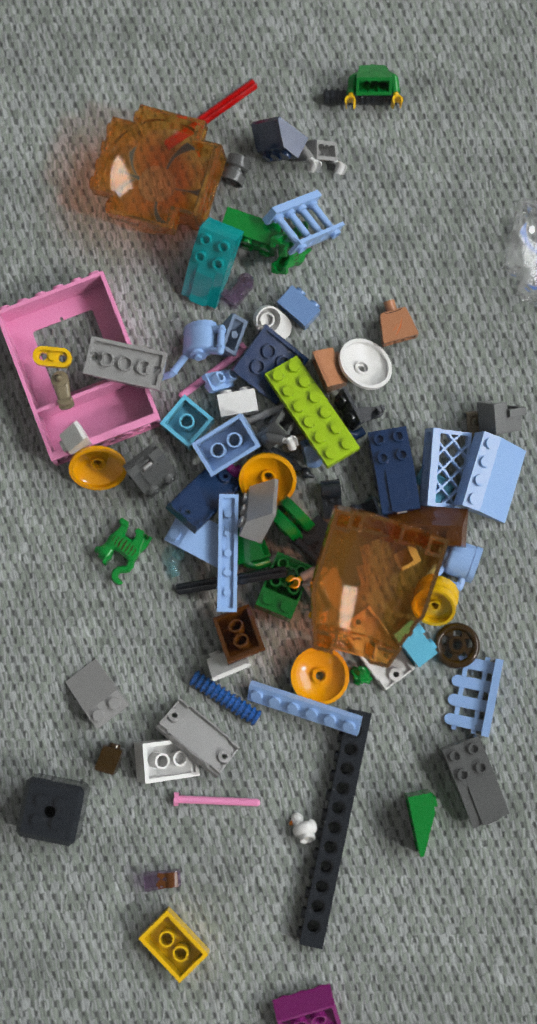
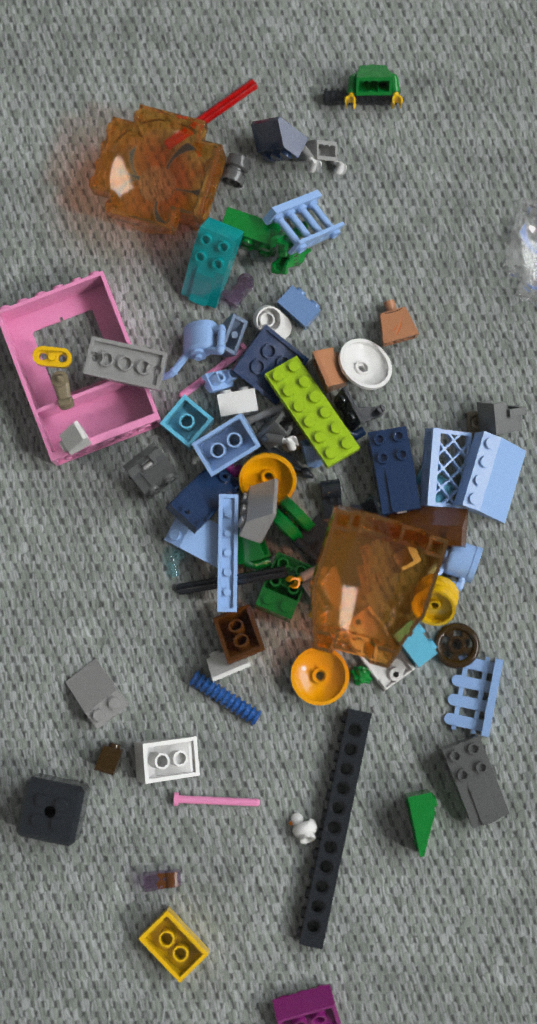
(97, 468): light orange dish -> none
(125, 546): green animal -> none
(198, 737): light grey piece -> none
(304, 708): light blue plate -> none

